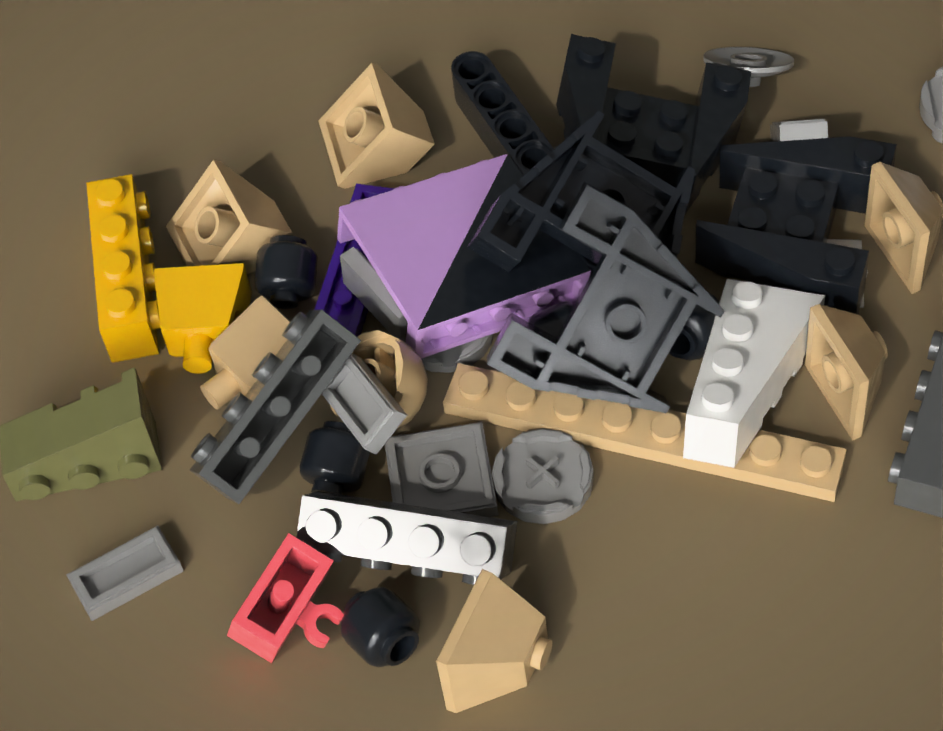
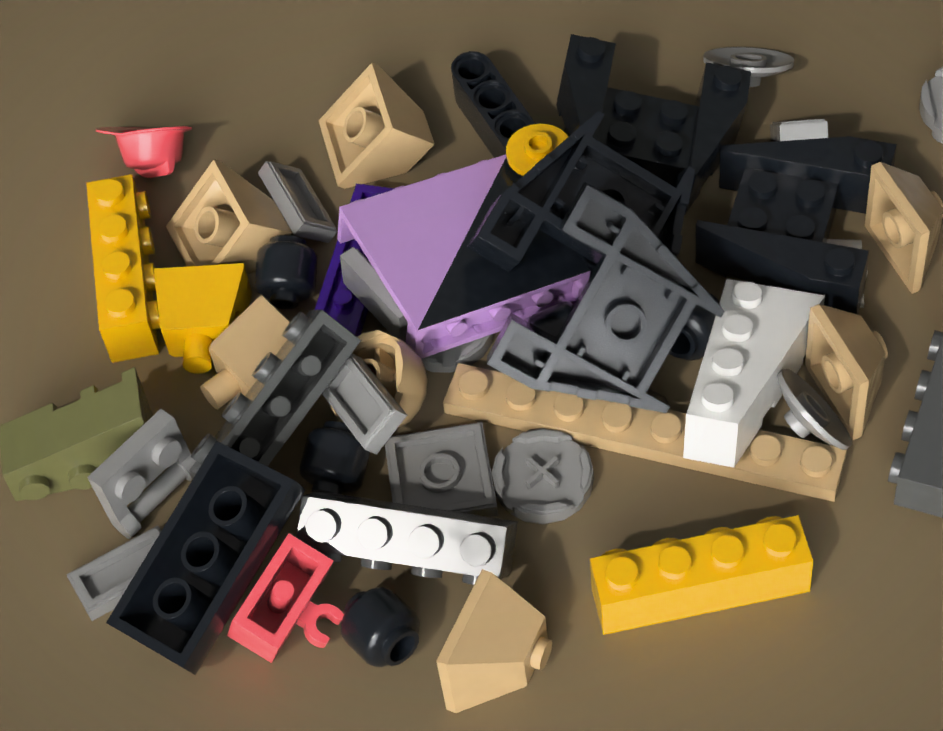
(135, 465): none -> light grey plate
(149, 150): none -> coral piece
(206, 556): none -> black brick
(297, 202): none -> light grey tile
(531, 145): none -> yellow piece
(701, 573): none -> yellow brick
(811, 412): none -> light grey dish

